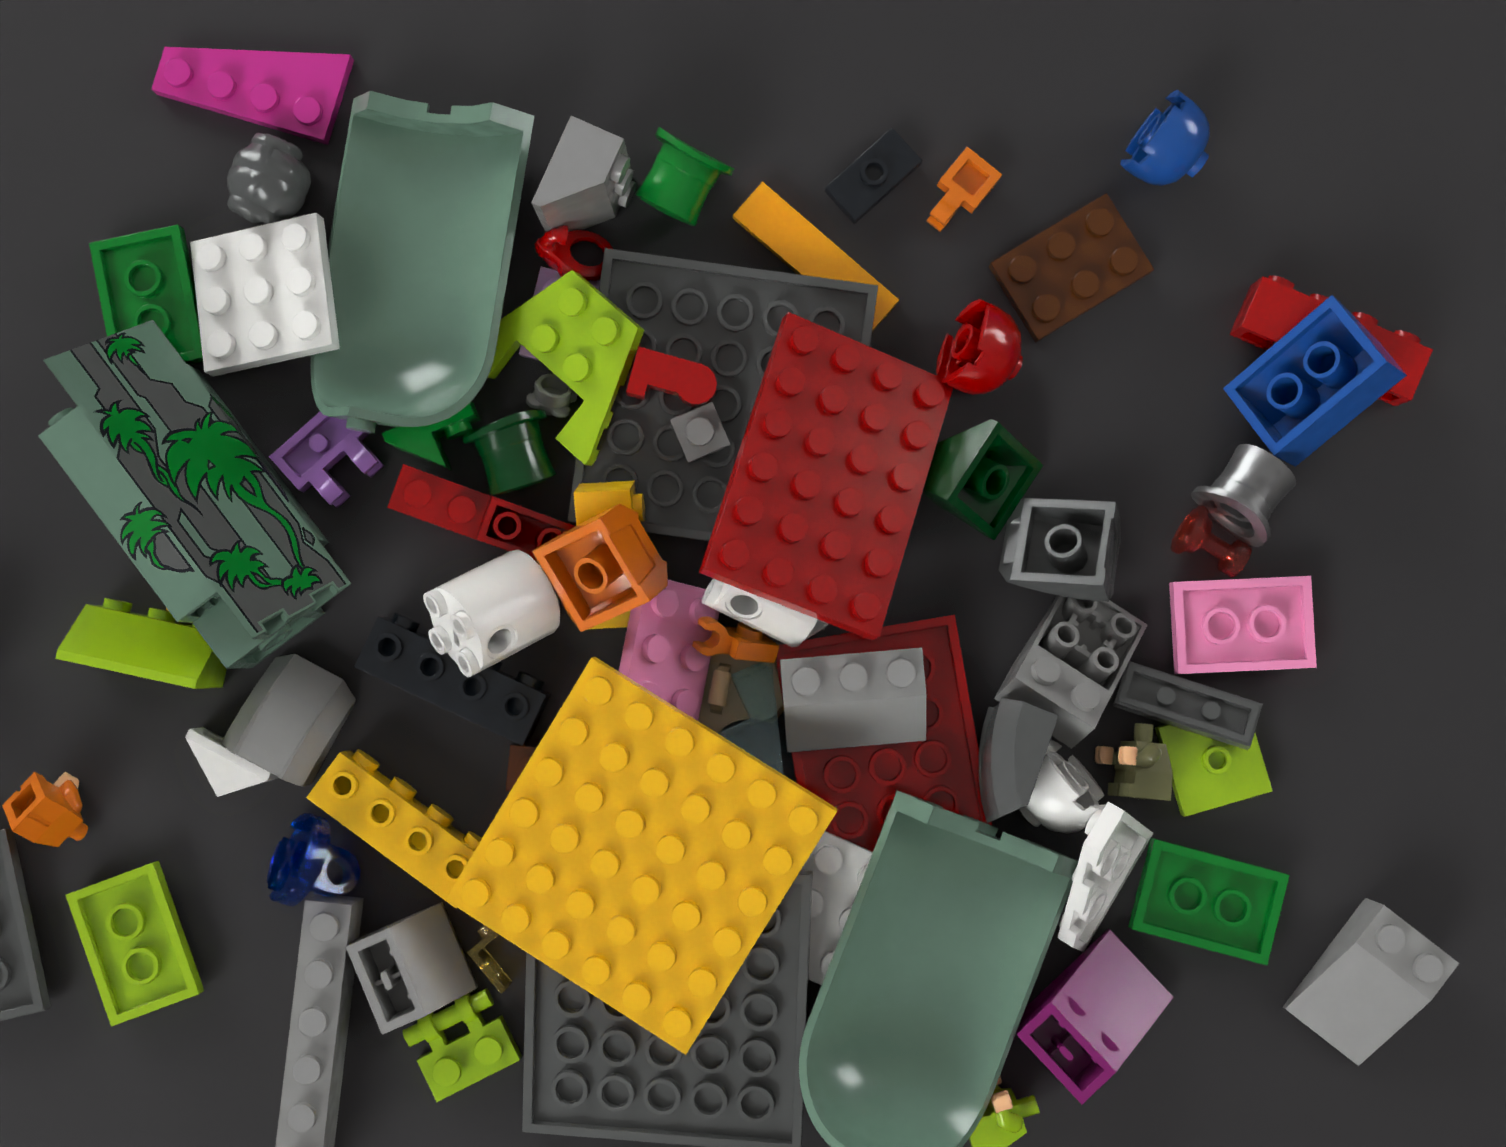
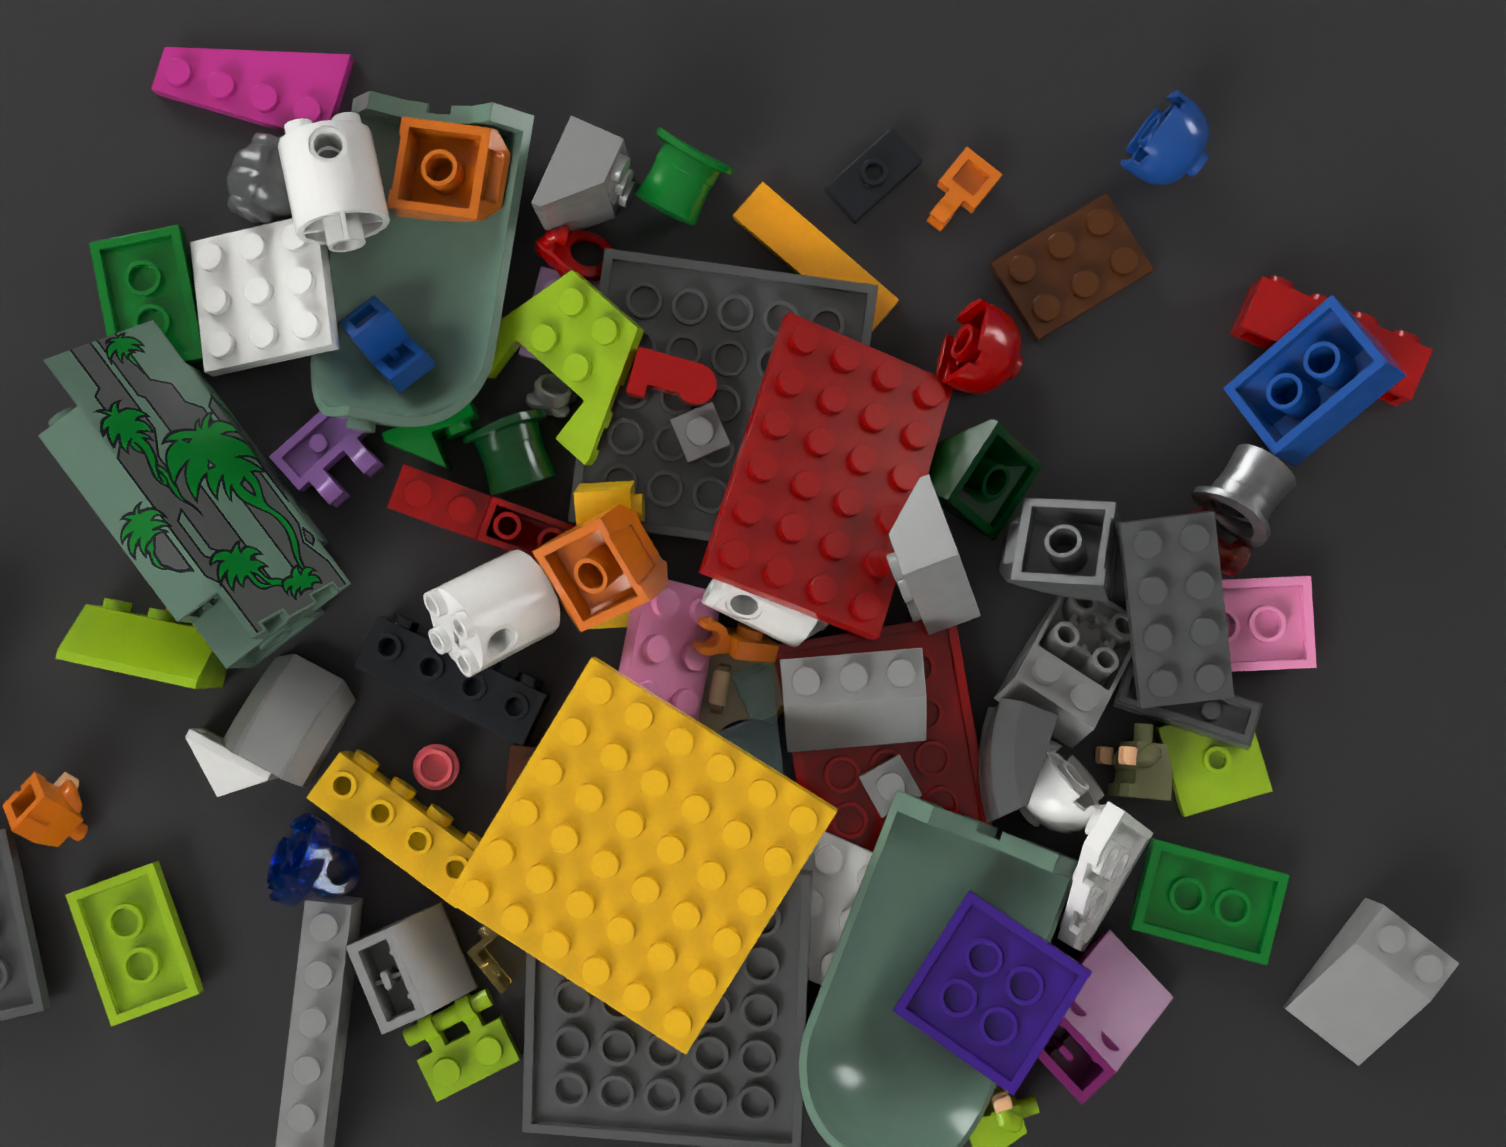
(333, 181): none -> white cylinder
(386, 344): none -> blue slope
(436, 766): none -> coral plate
(448, 171): none -> orange slope
(885, 779): none -> light grey plate
(929, 563): none -> light grey slope
(992, 992): none -> dark purple plate
(1175, 609): none -> dark grey plate

